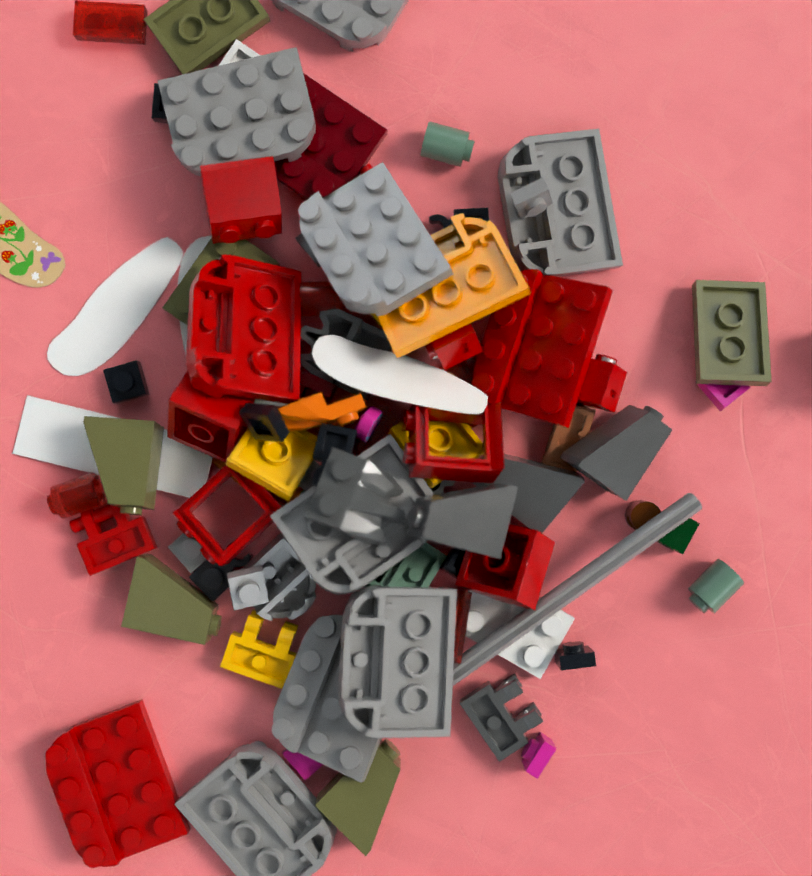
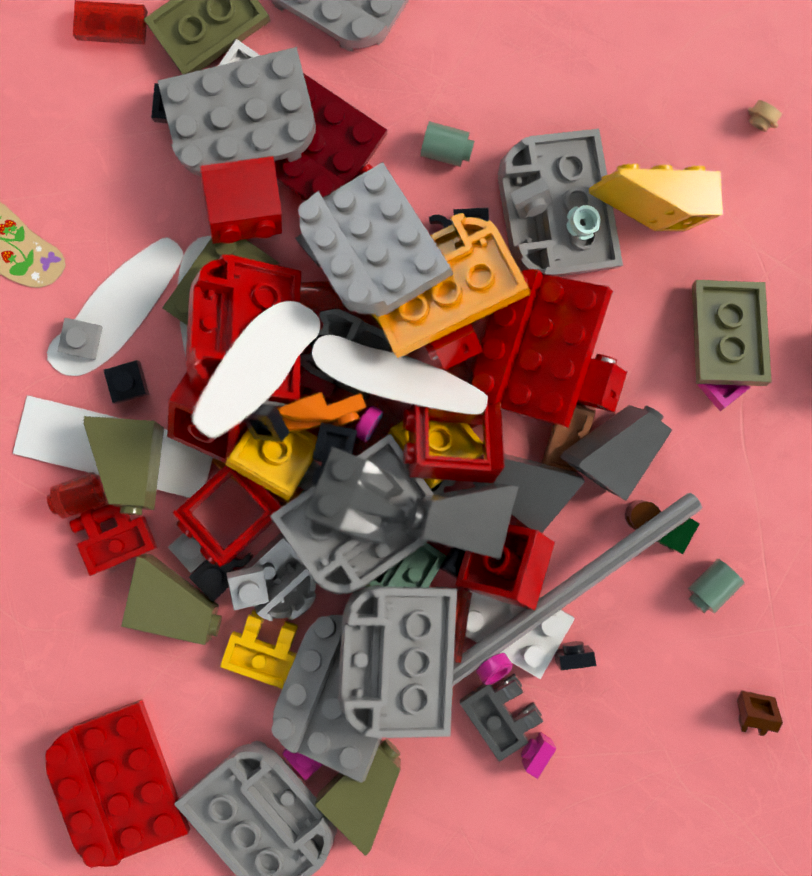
(79, 338): none -> light grey plate
(255, 366): none -> white sticker
(494, 669): none -> dark pink tile
(591, 218): none -> light aqua plate
(663, 196): none -> yellow slope
(759, 712): none -> reddish brown tile
(764, 116): none -> tan plate

